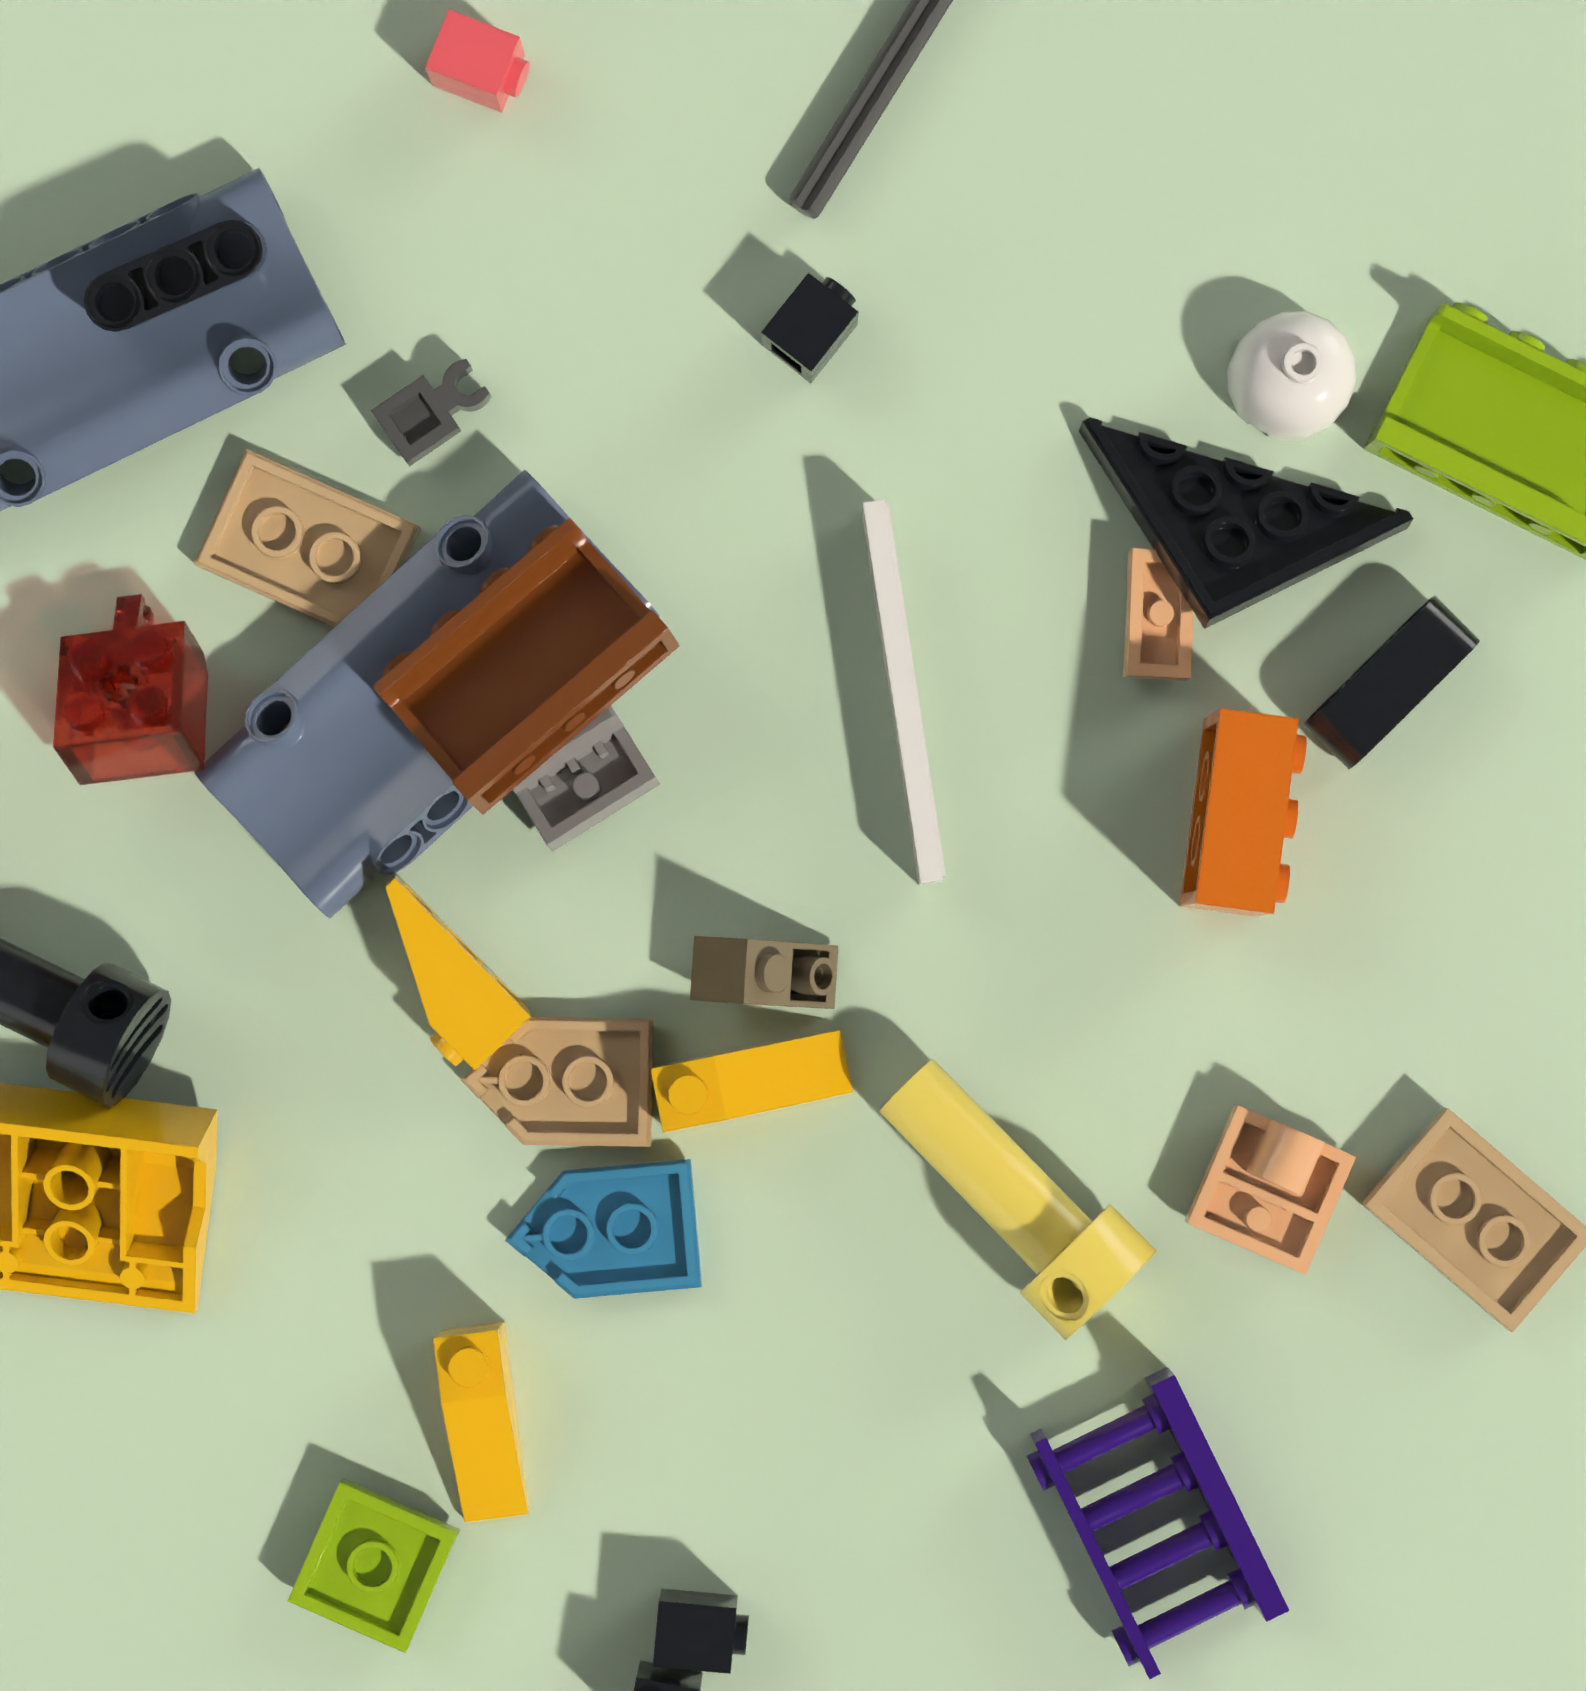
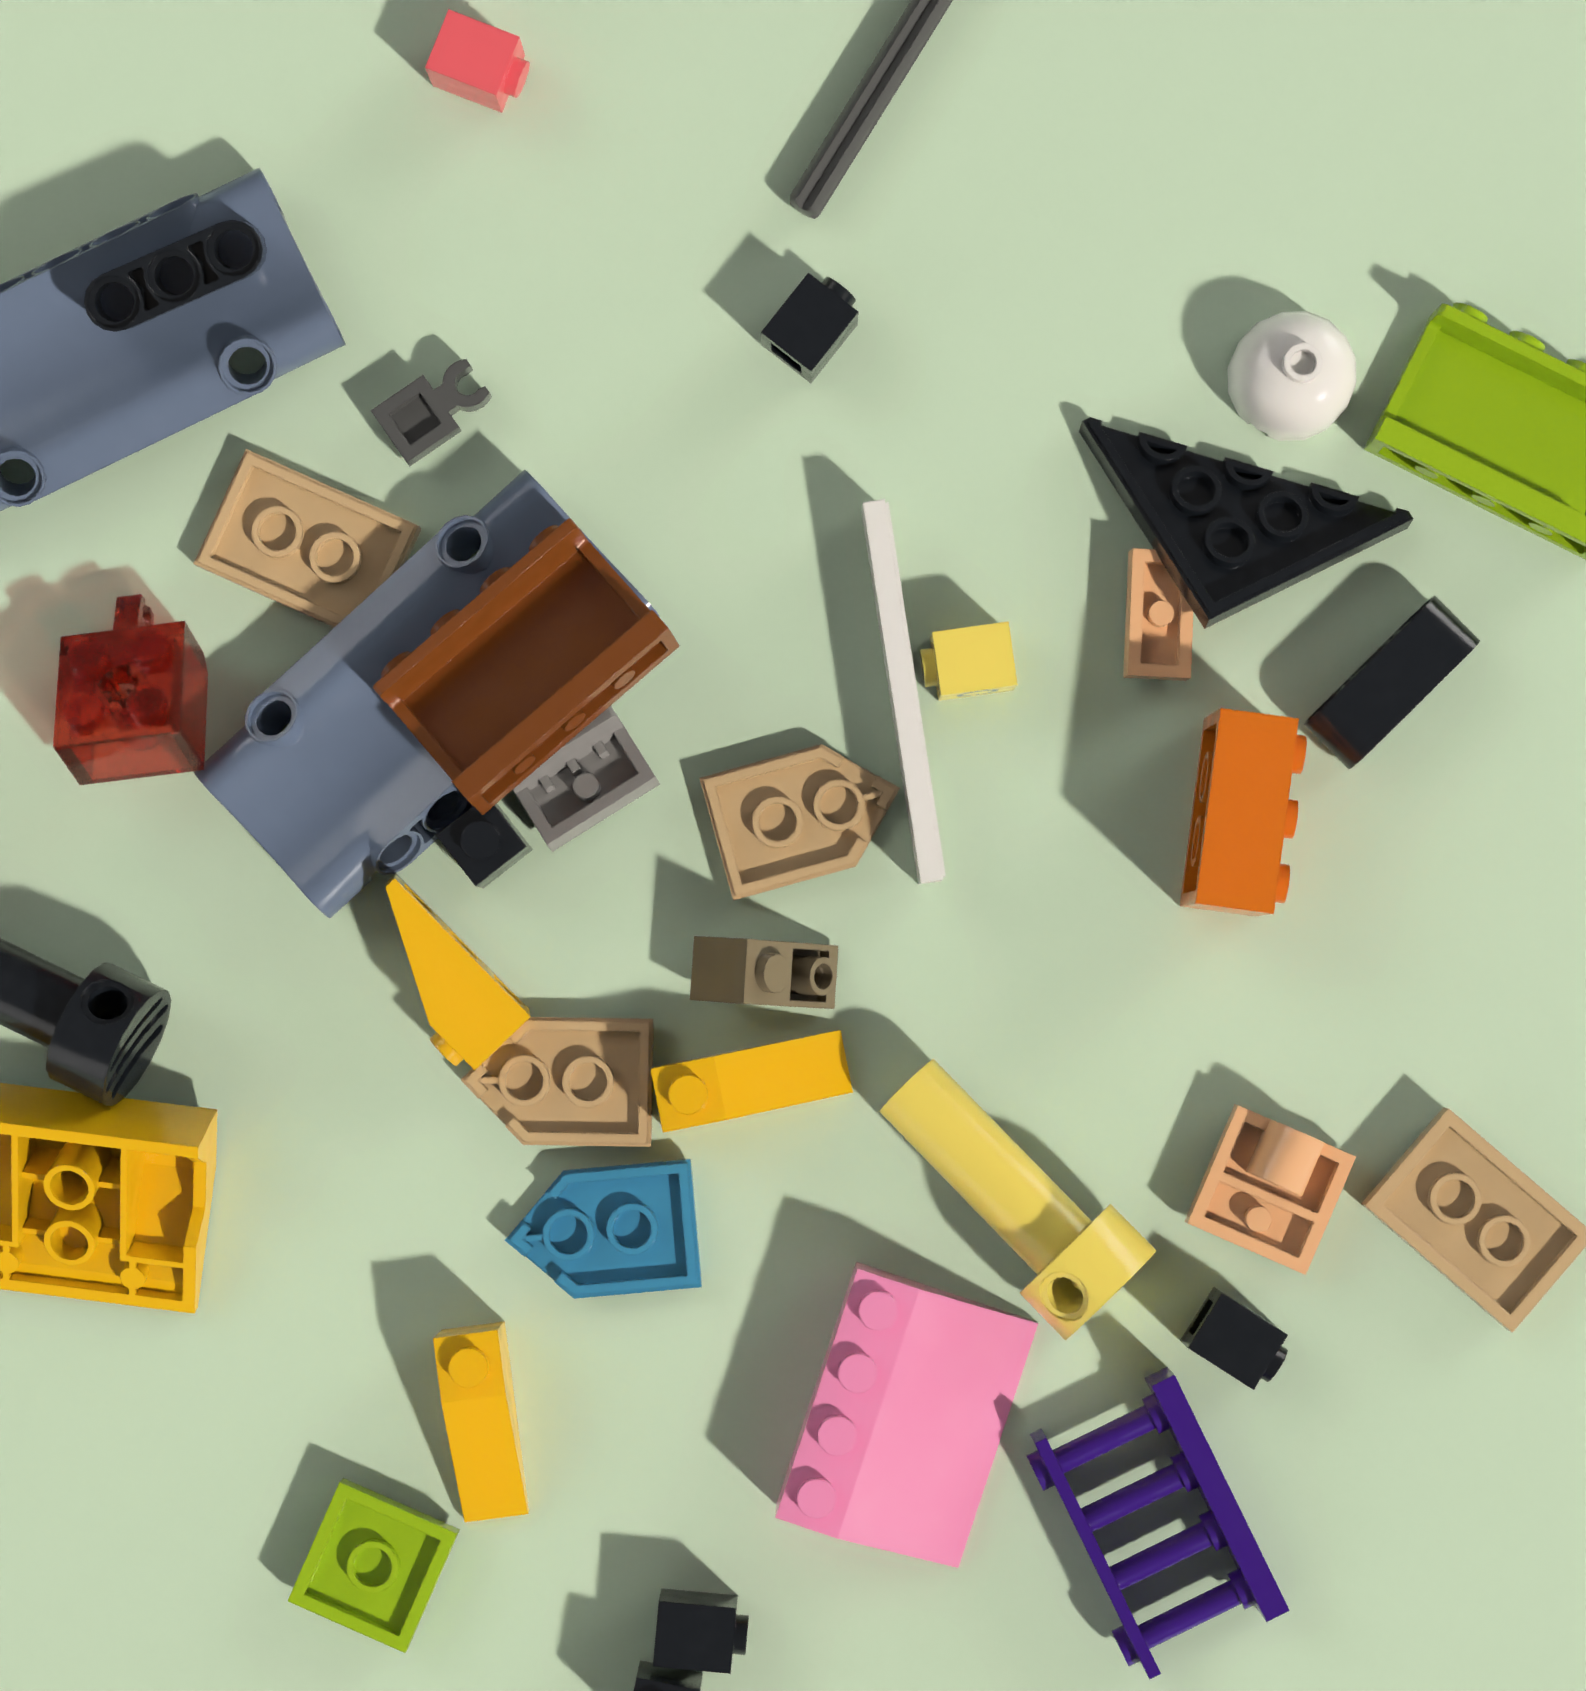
(484, 844): none -> black brick
(793, 817): none -> tan tile
(905, 1417): none -> bright pink slope
(970, 661): none -> light yellow brick
(1236, 1339): none -> black brick

